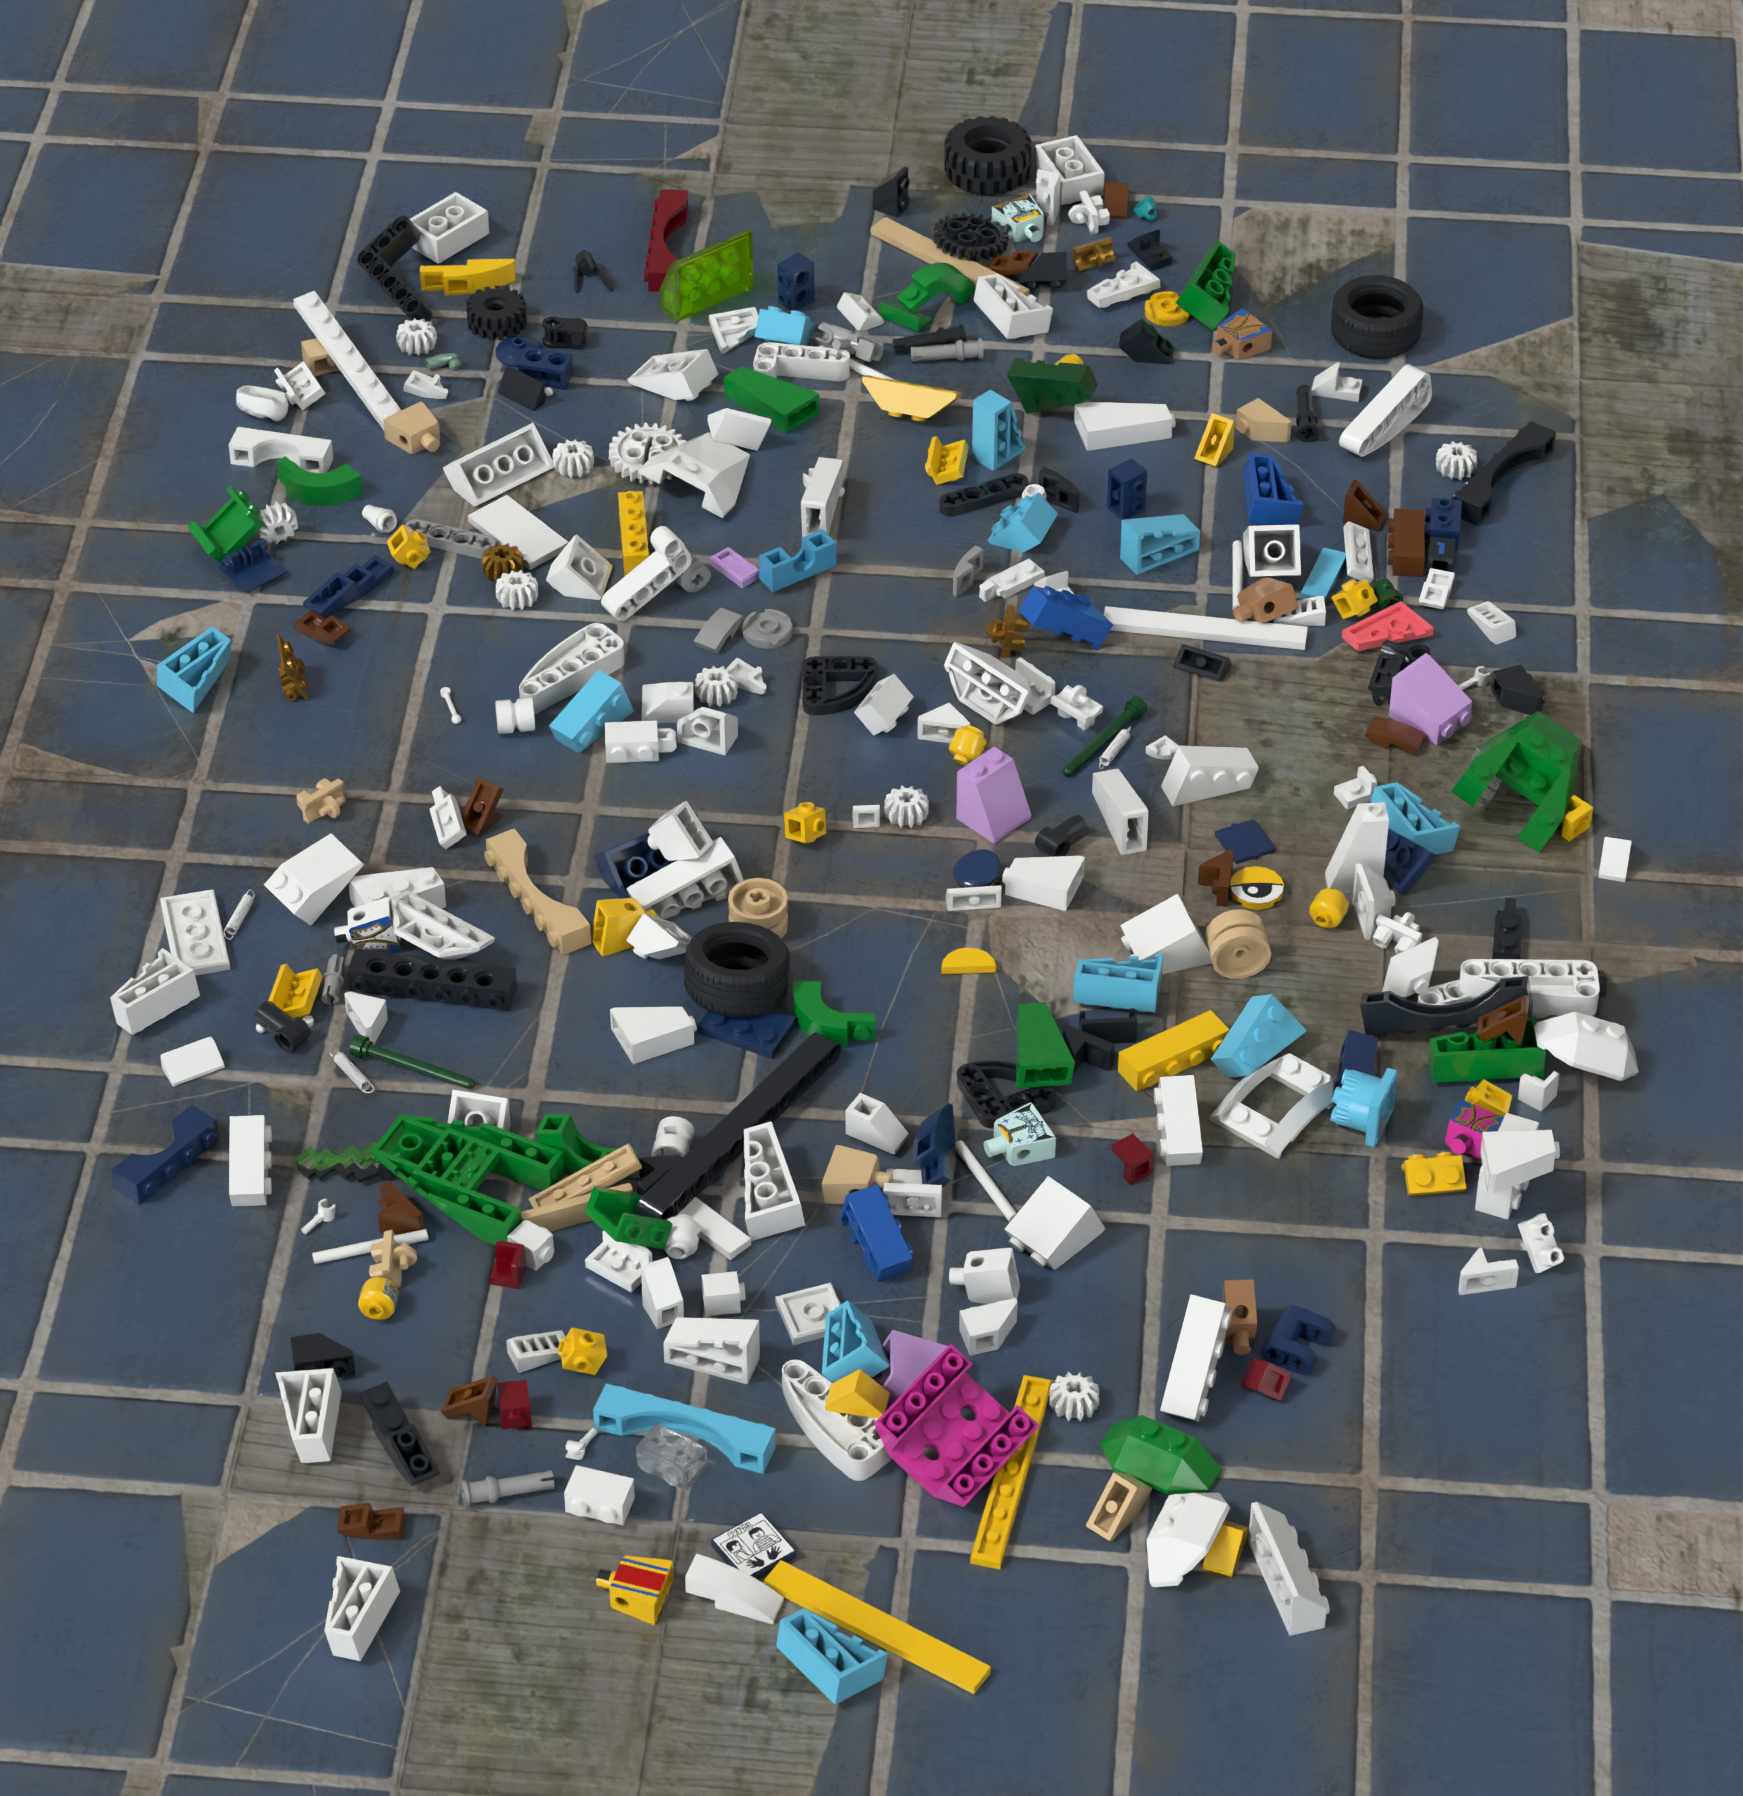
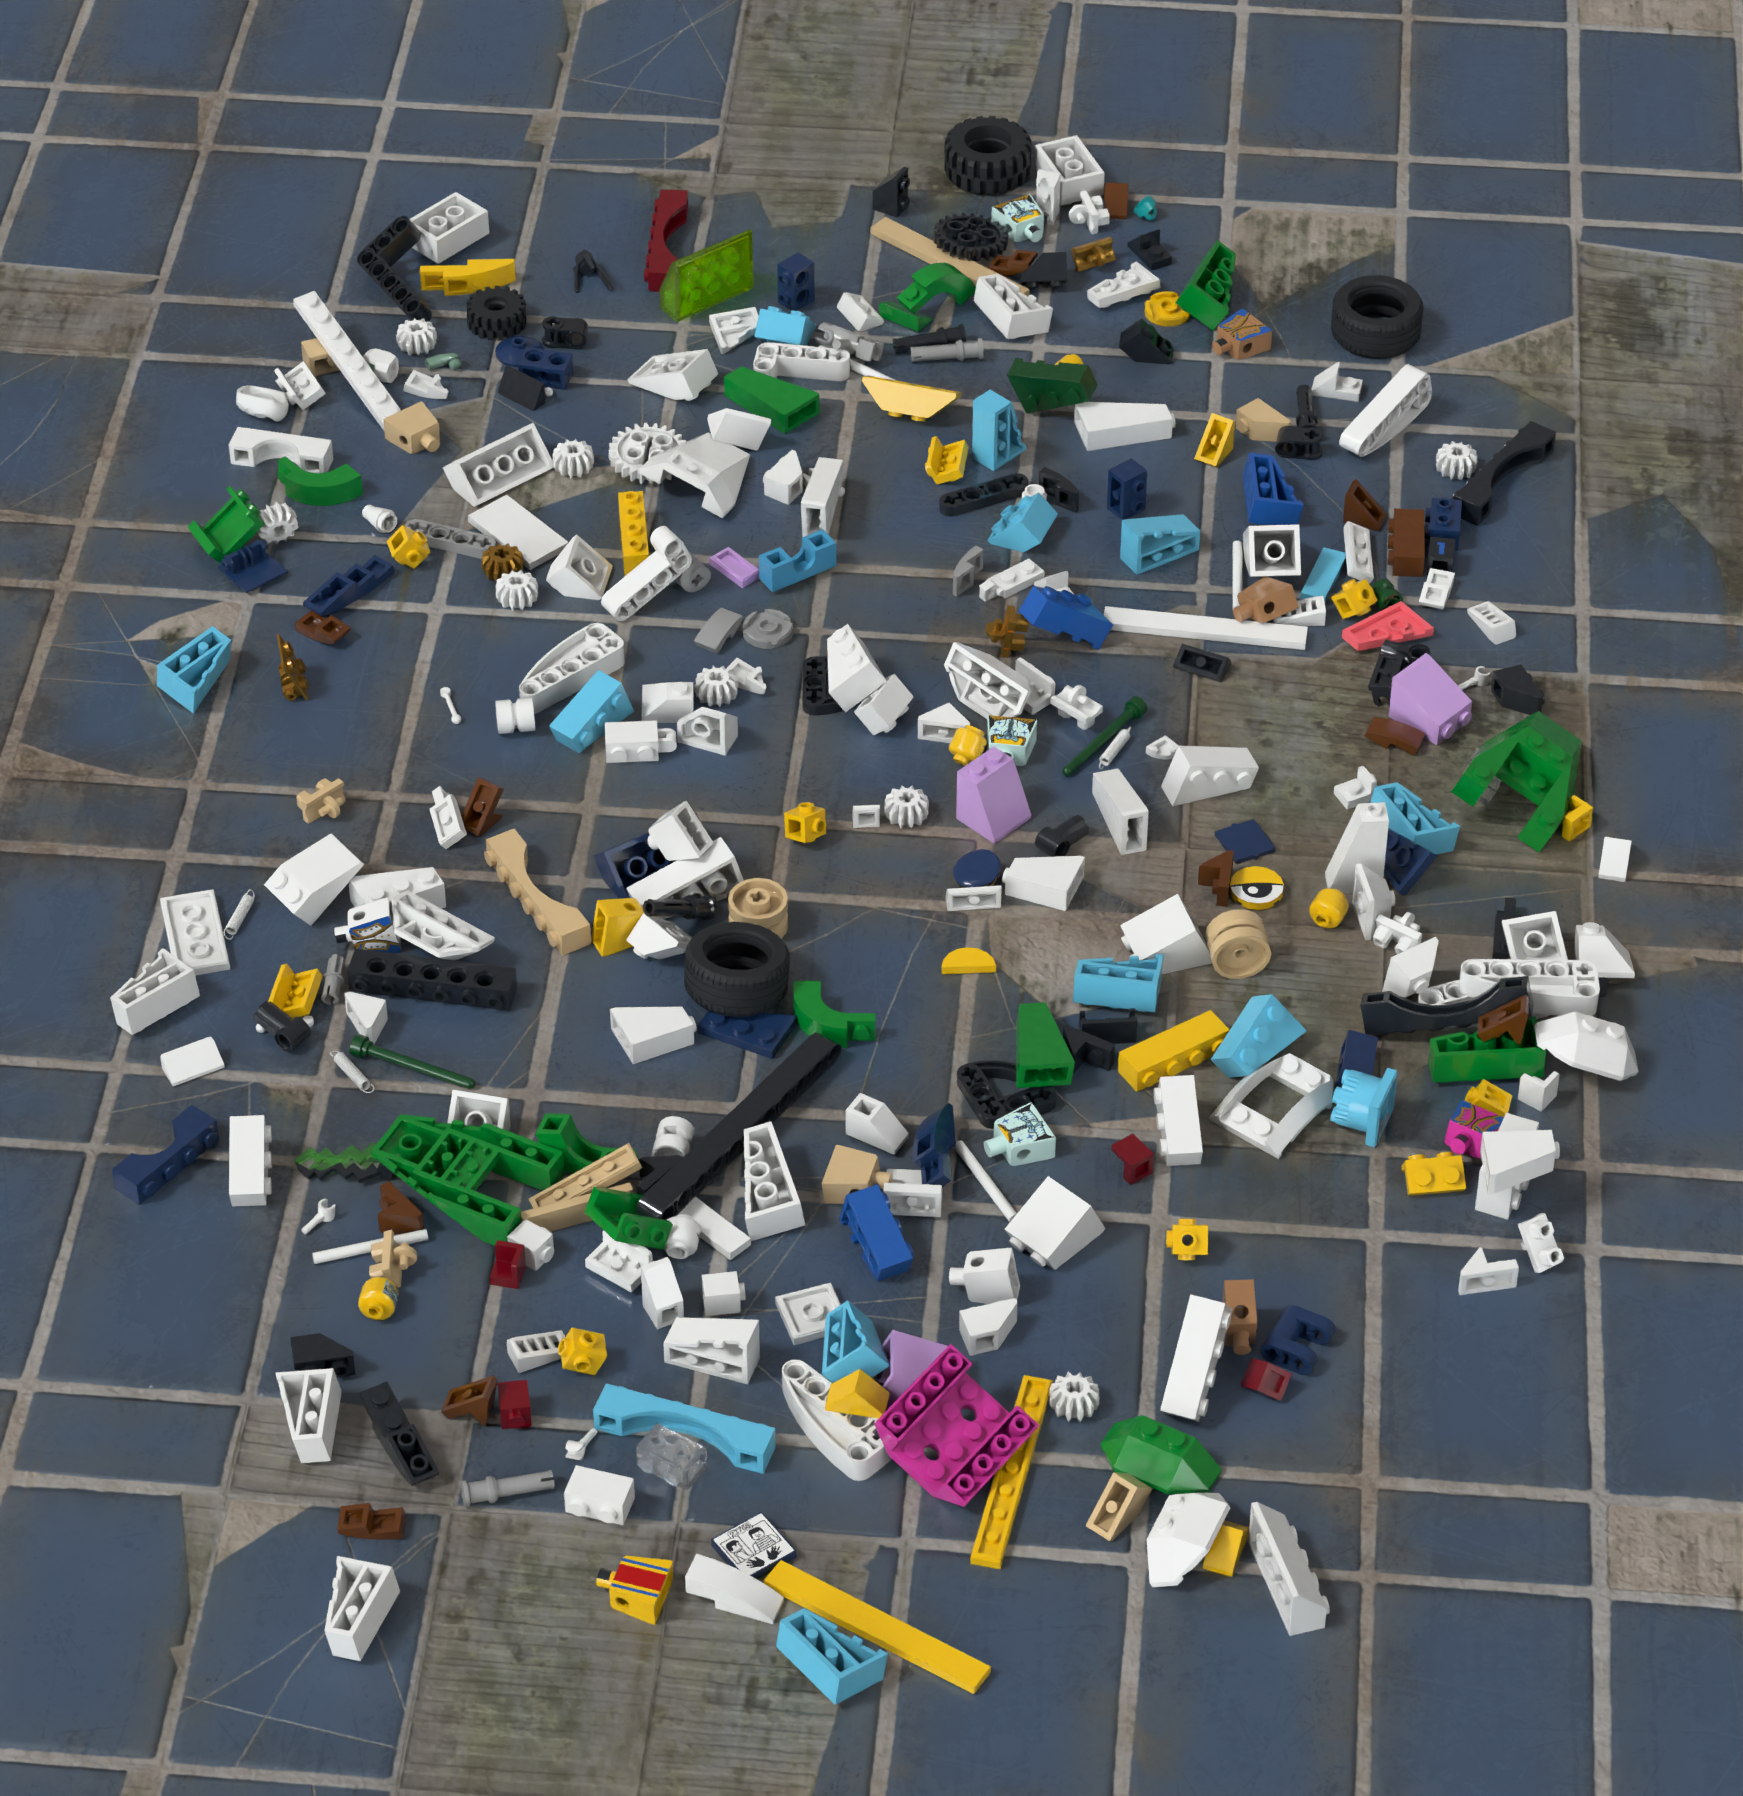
(383, 364): none -> white rock
(688, 907): none -> black pin
(784, 479): none -> white slope
(851, 669): none -> white wedge
(1012, 736): none -> torso
(1199, 1240): none -> yellow brick
(1297, 442): none -> black piece
(1535, 937): none -> white slope
(1600, 947): none -> white slope

